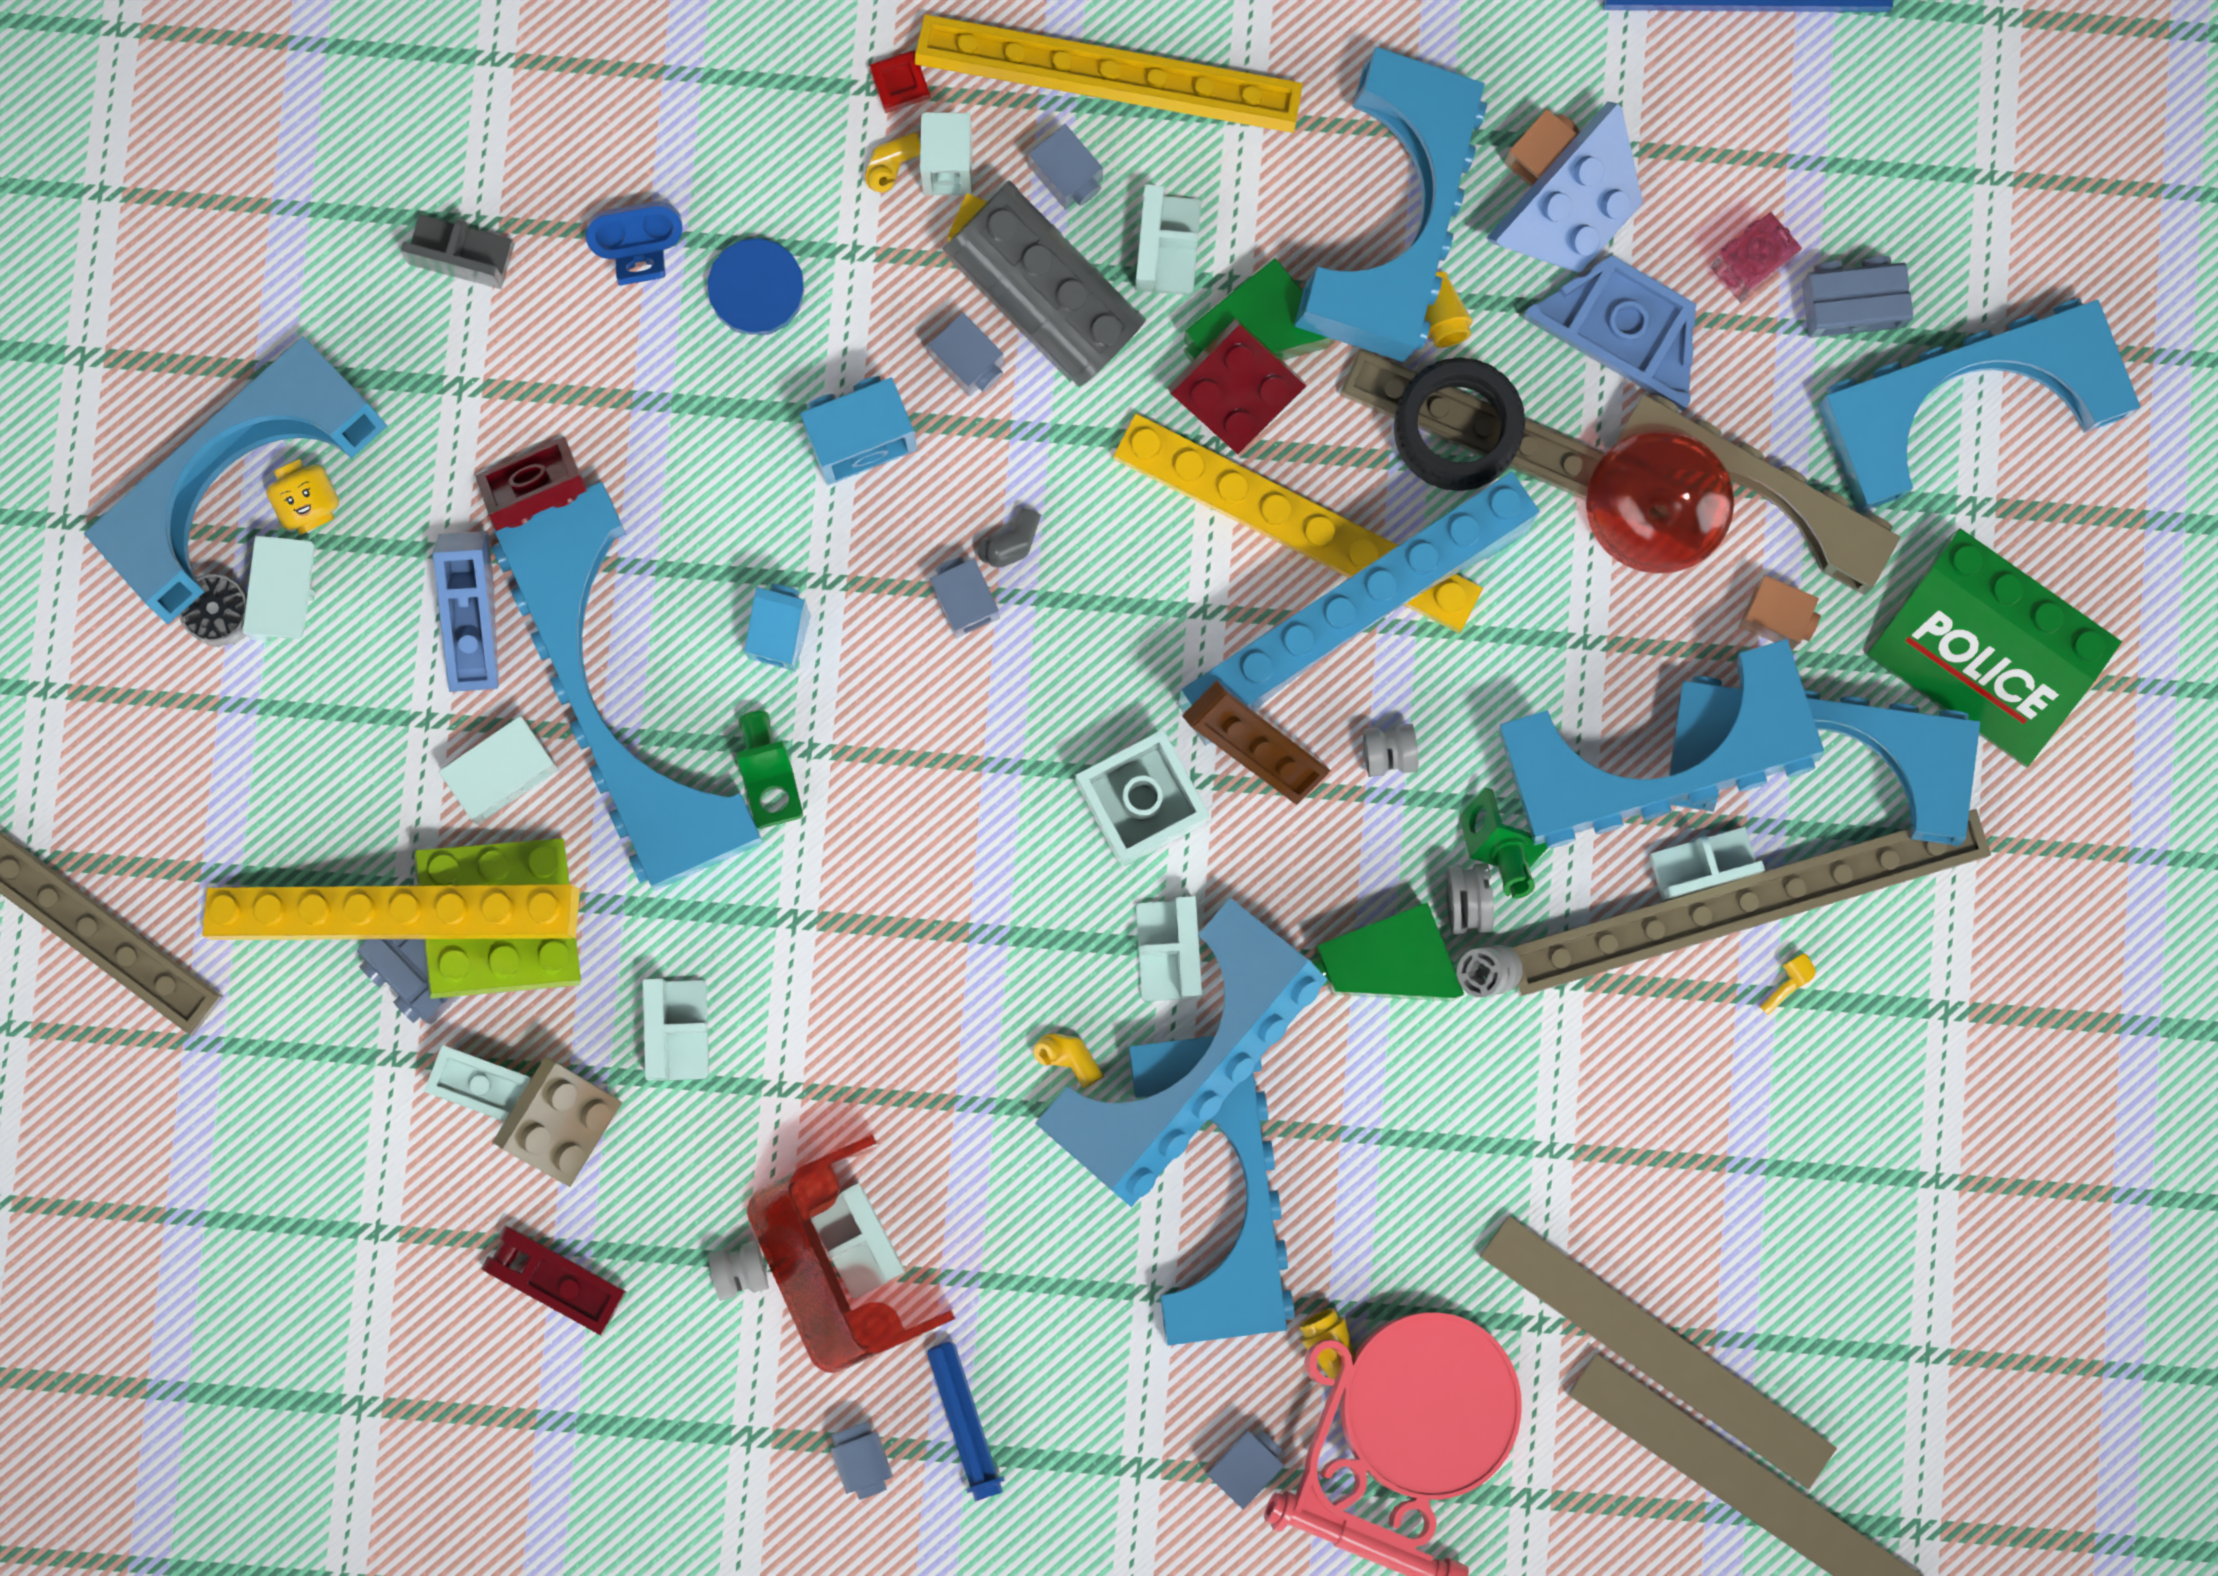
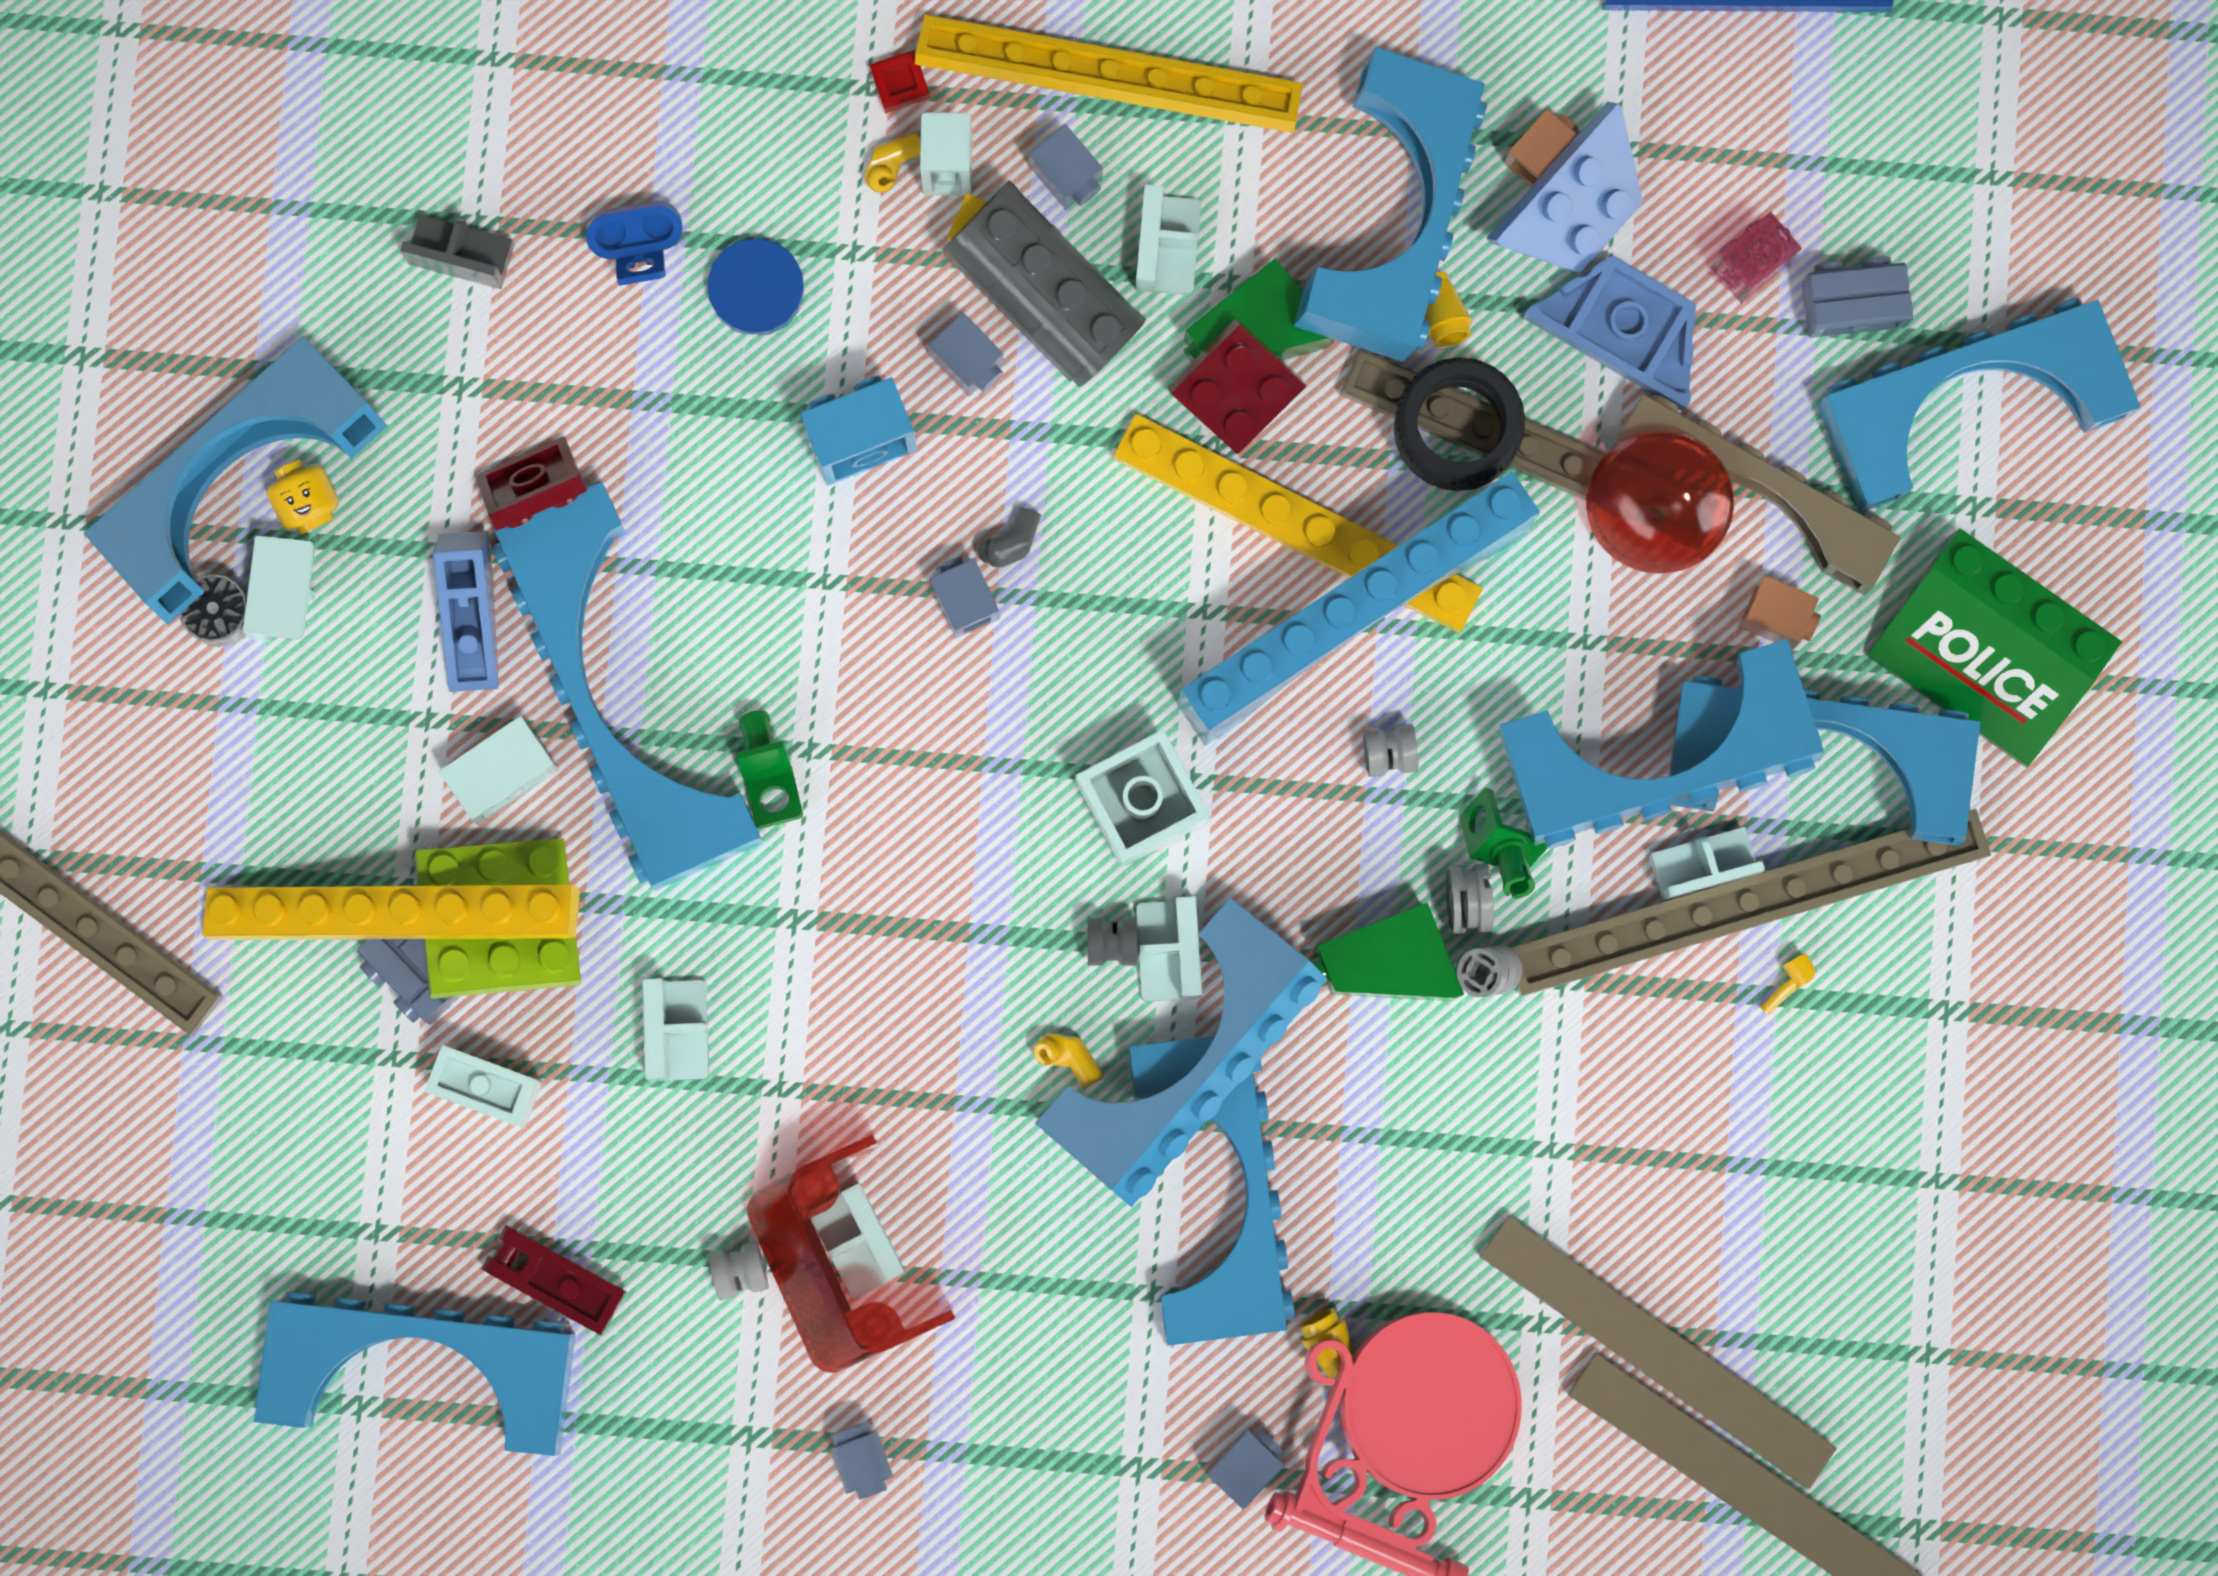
(313, 1342): none -> dark azure arch
(557, 1122): dark tan plate -> none
(777, 626): dark azure slope -> none
(964, 1421): blue axle -> none
(1112, 941): none -> dark grey wheel
(1256, 742): reddish brown tile -> none

